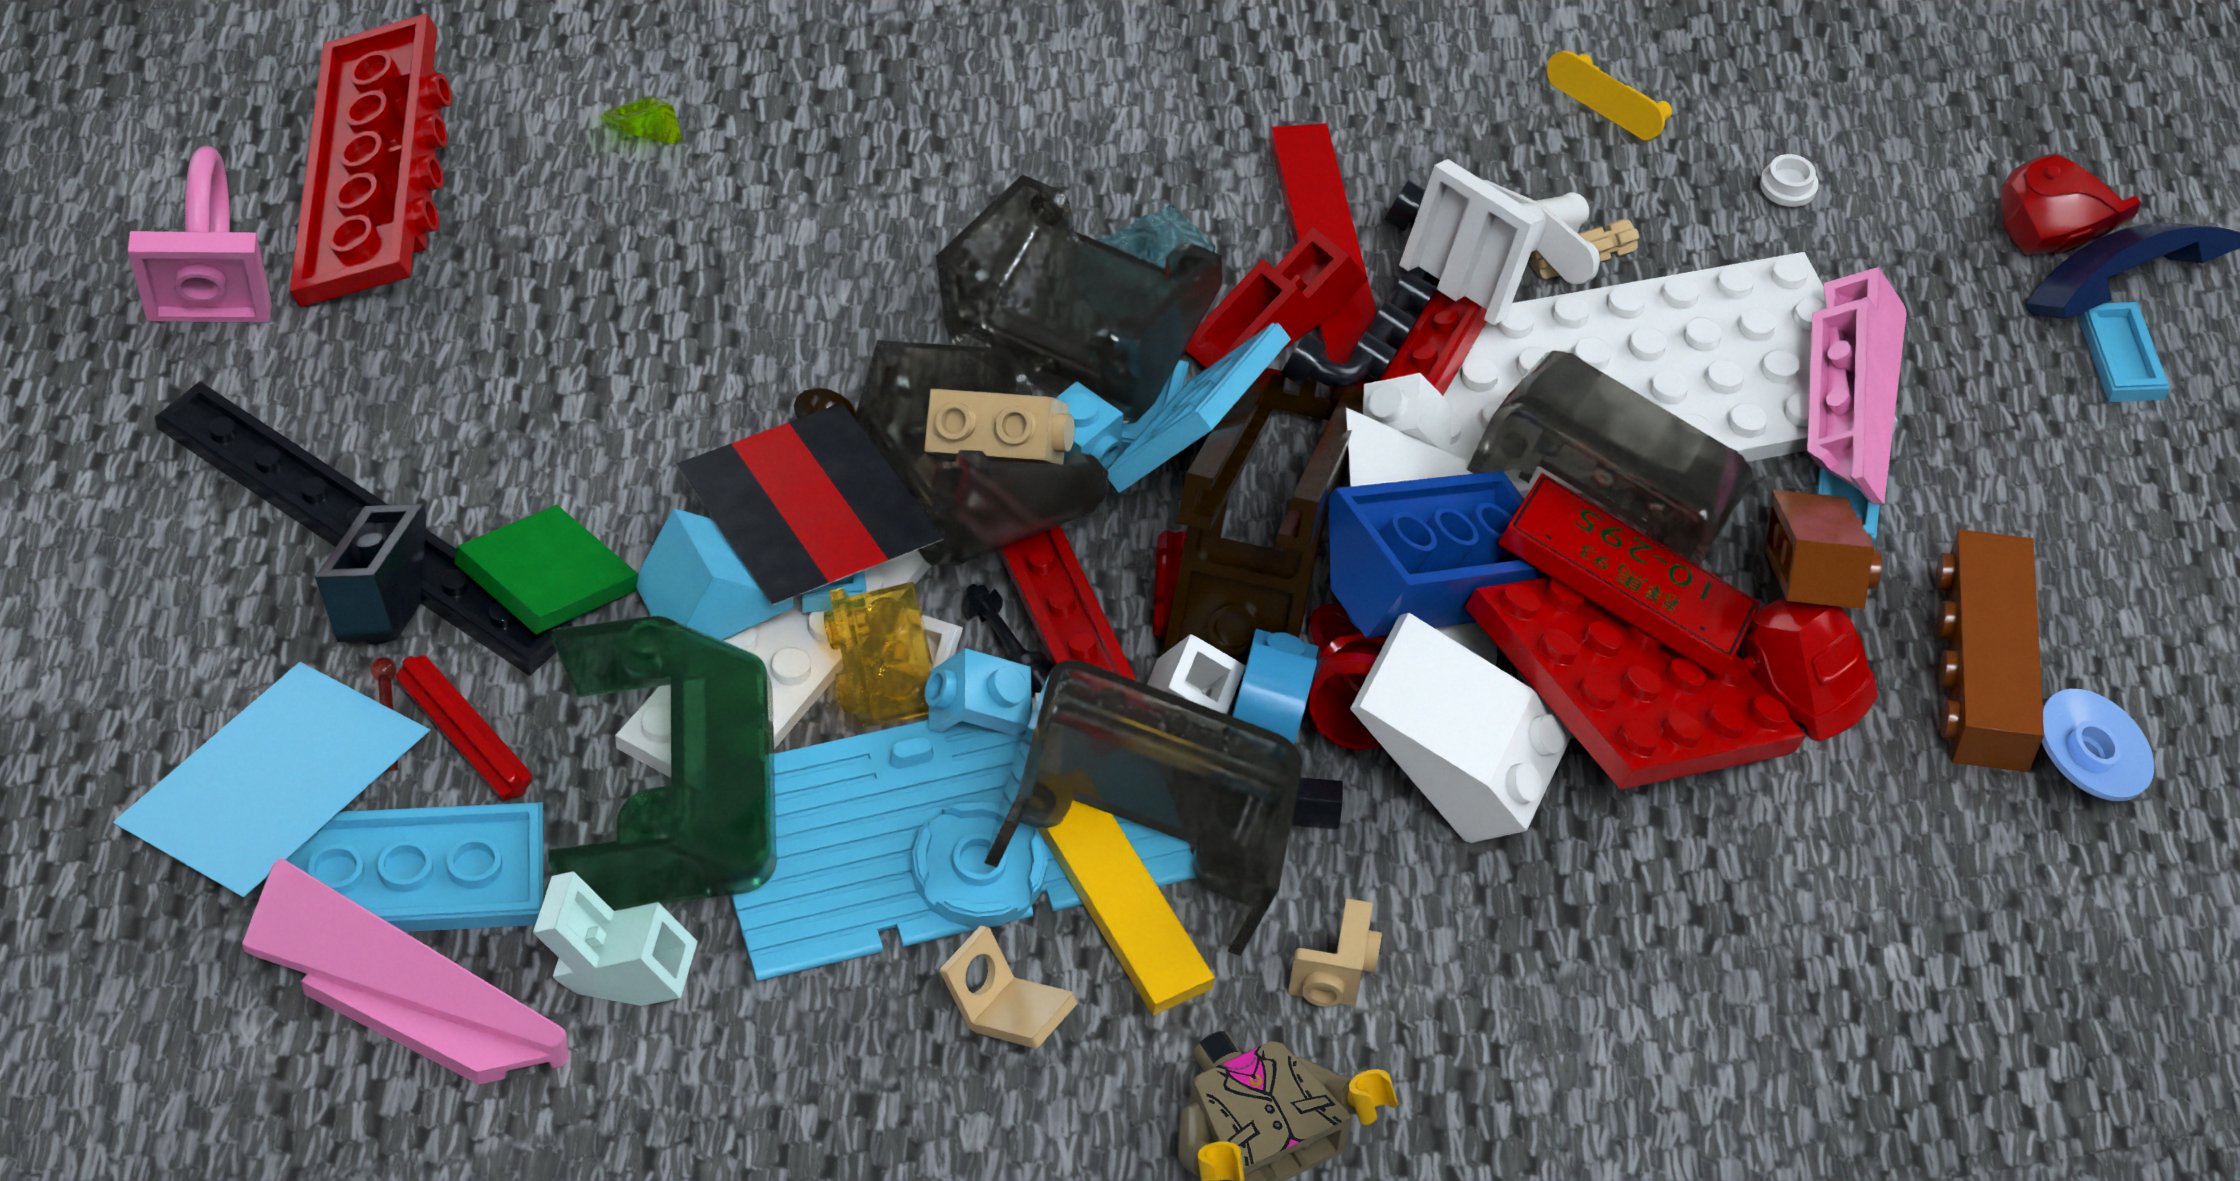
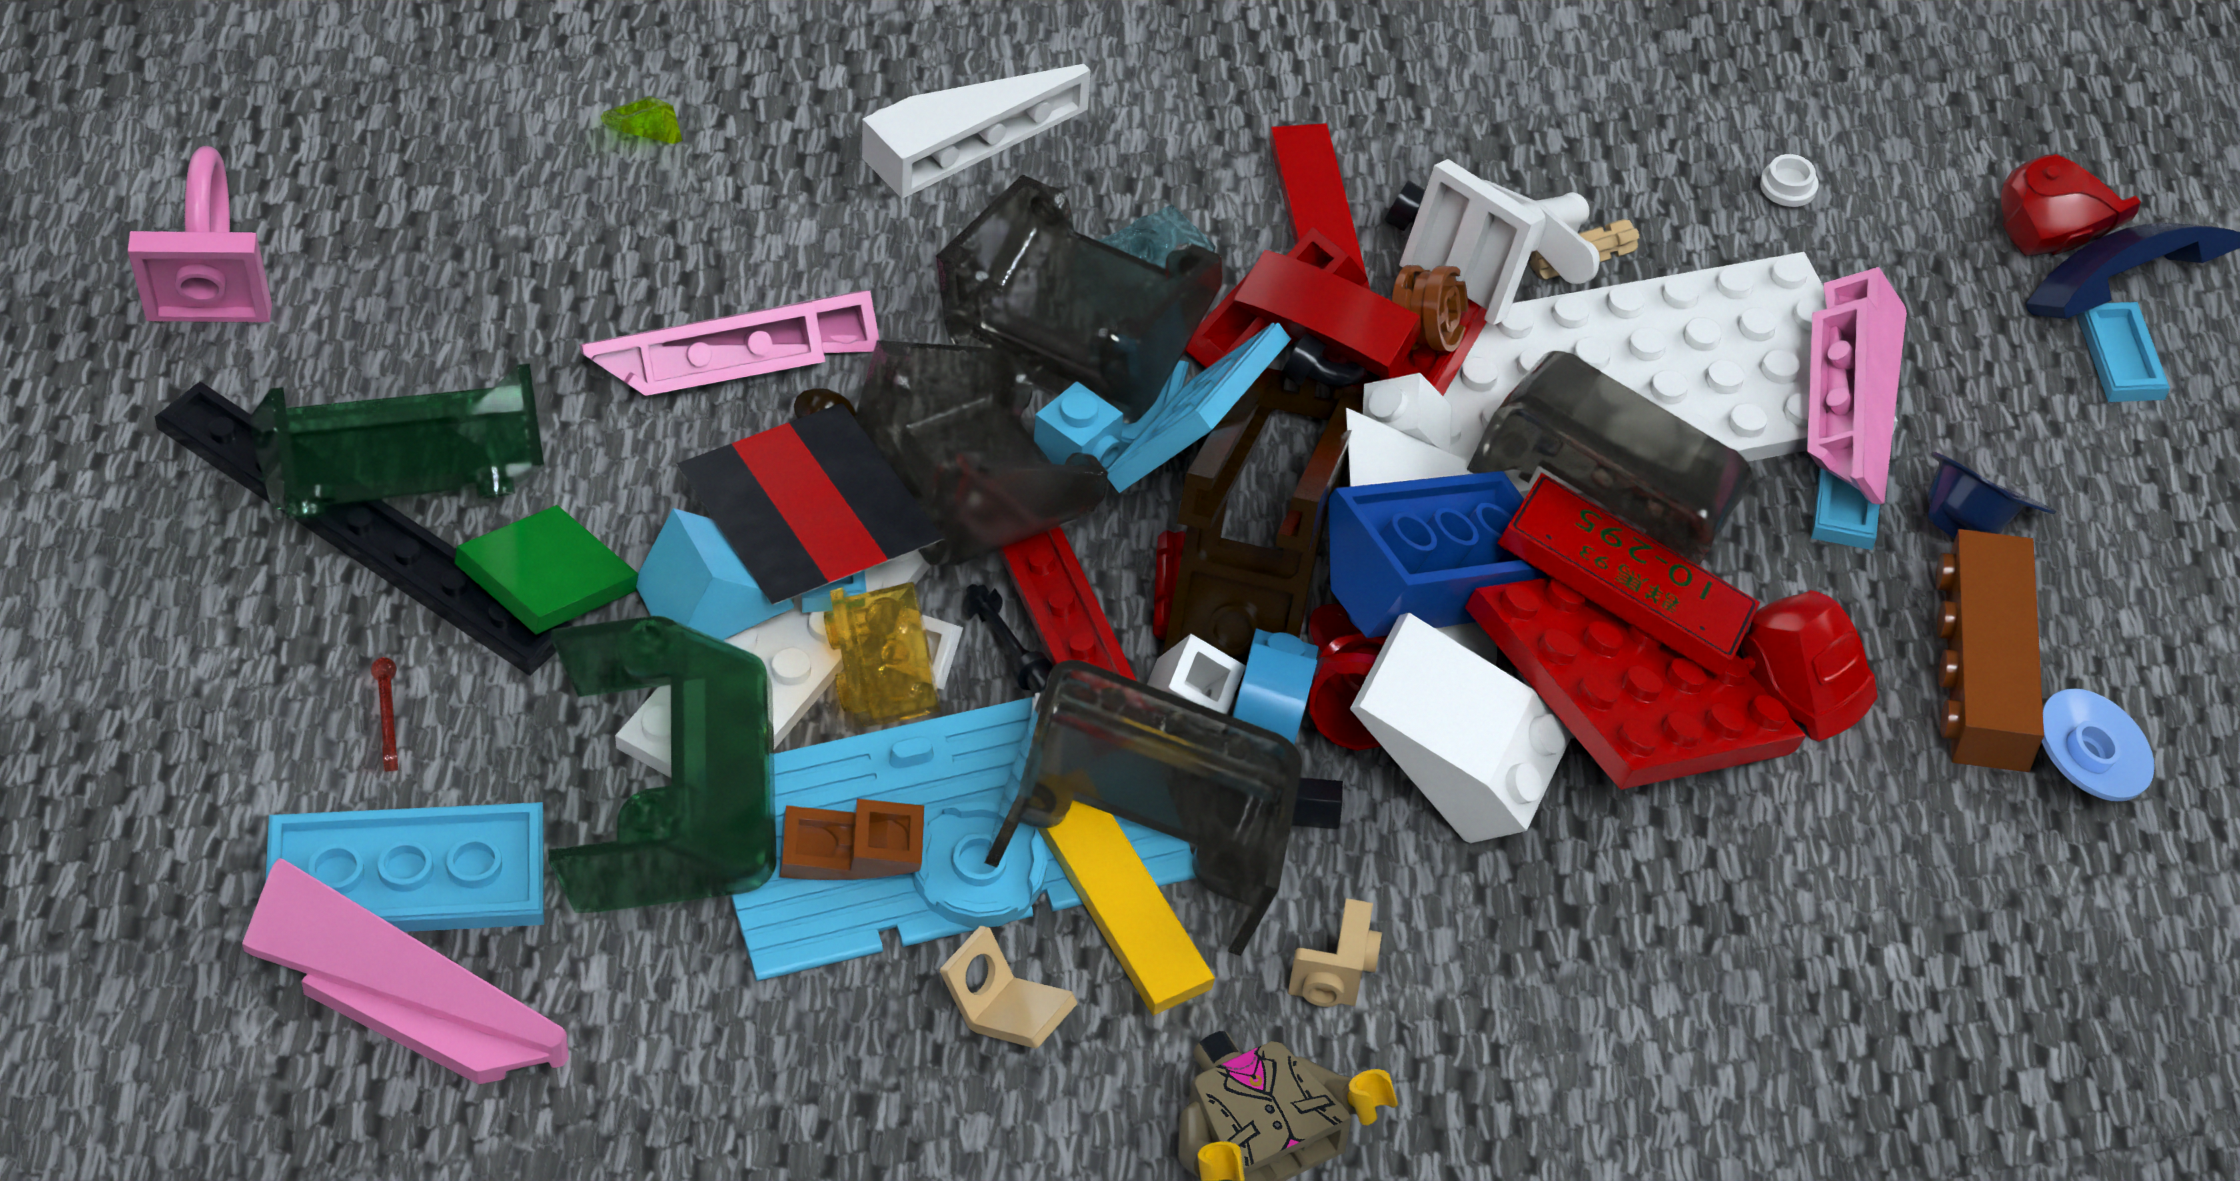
(271, 778): medium azure sticker -> none
(371, 161): red plate -> none
(375, 574): black slope -> none
(397, 446): none -> clear green windscreen
(464, 727): red axle -> none
(609, 954): light aqua brick -> none
(739, 344): none -> bright pink wedge
(860, 844): none -> dark orange slope
(960, 126): none -> white slope
(979, 692): medium azure bracket -> none
(999, 425): tan brick -> none
(1332, 309): none -> red slope
(1438, 302): none -> dark orange wheel
(1606, 95): yellow piece -> none
(1820, 550): dark orange brick -> none
(1971, 502): none -> dark blue piece

